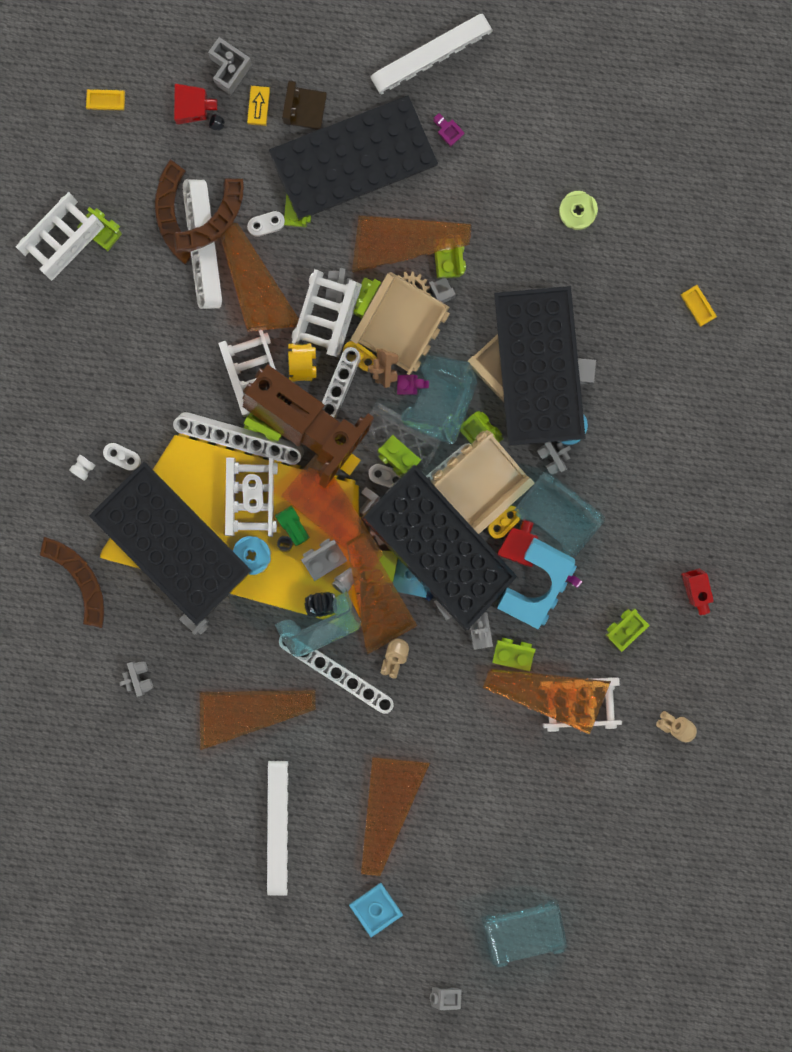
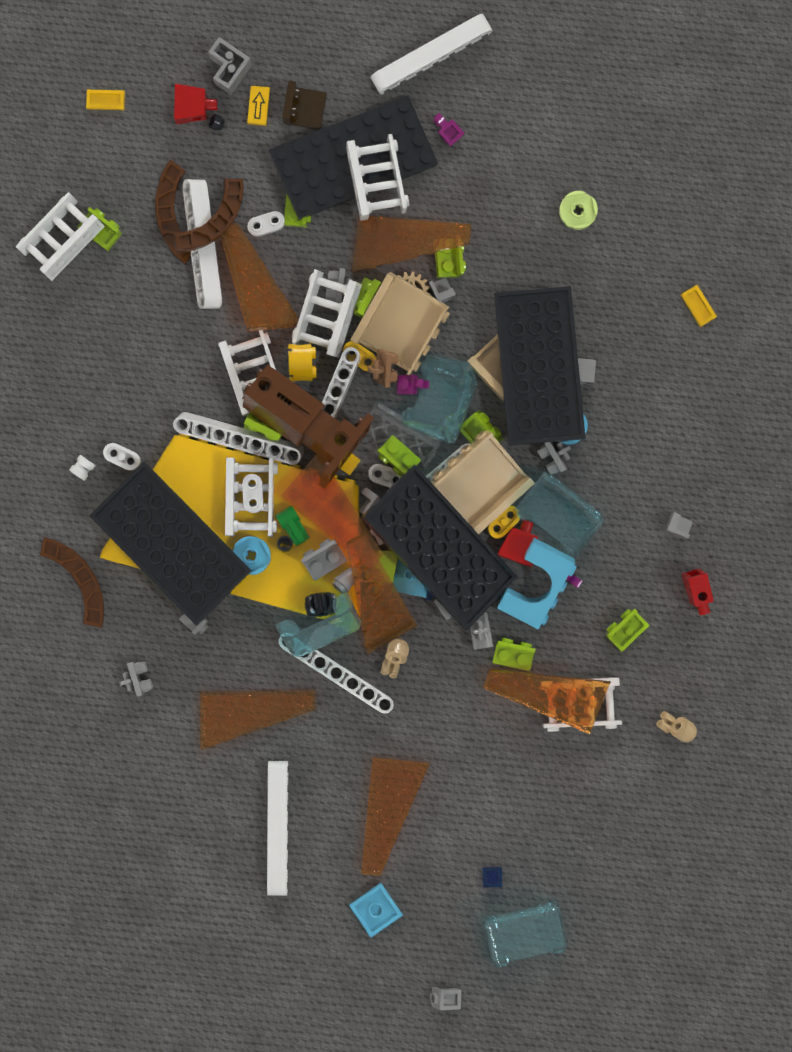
(362, 189): none -> white fence
(492, 876): none -> clear blue plate
(679, 526): none -> light grey panel

